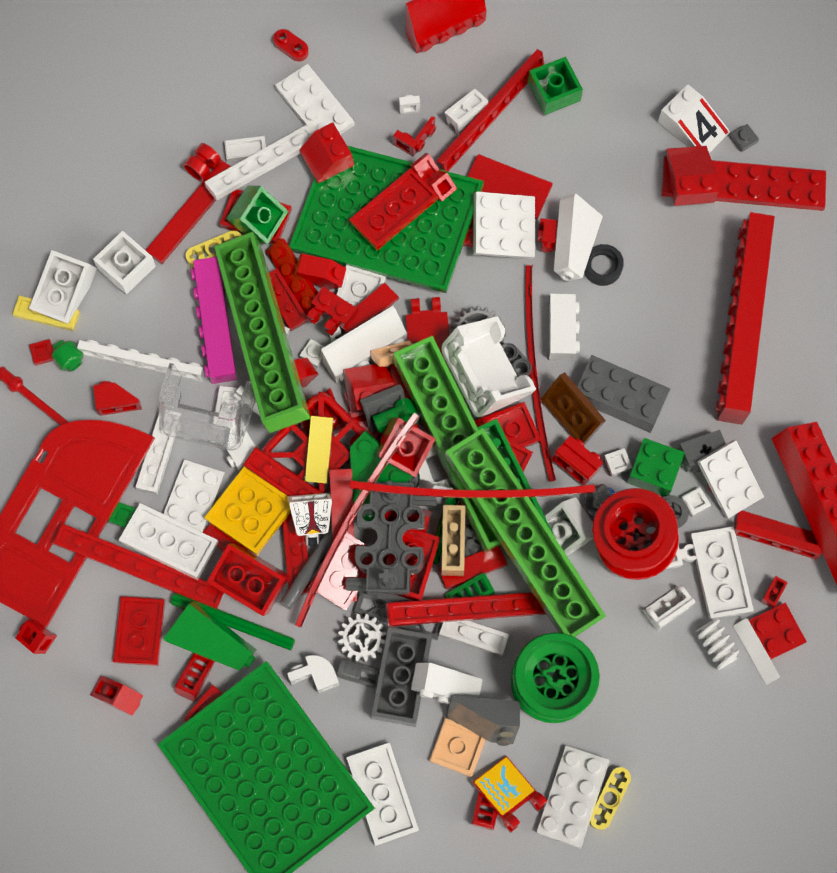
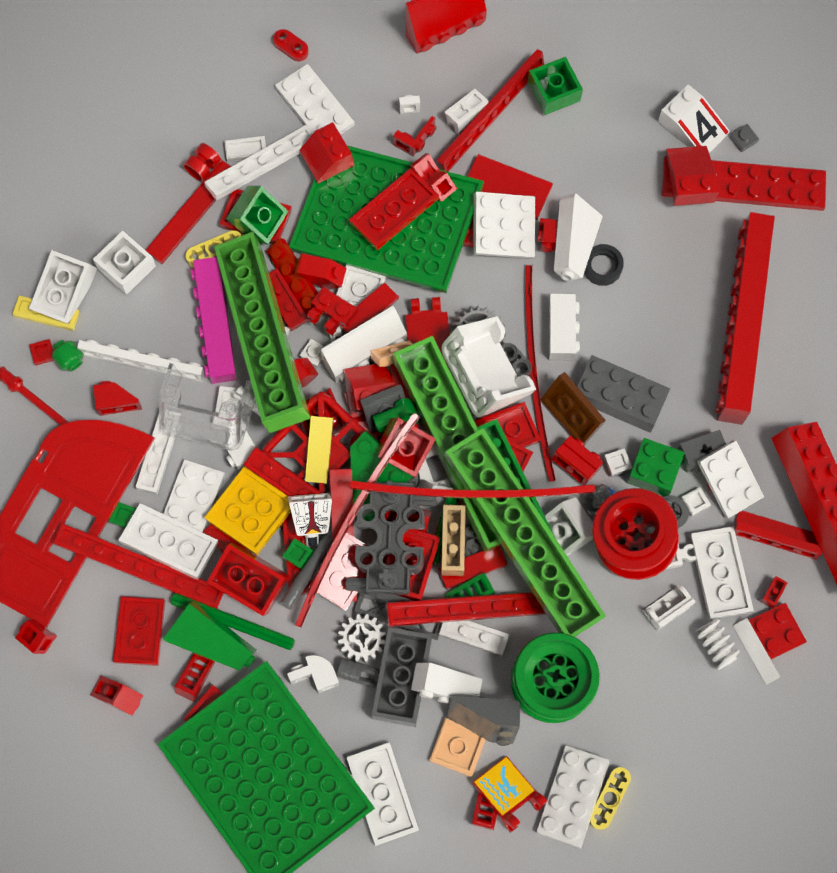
(297, 554): none -> green plate

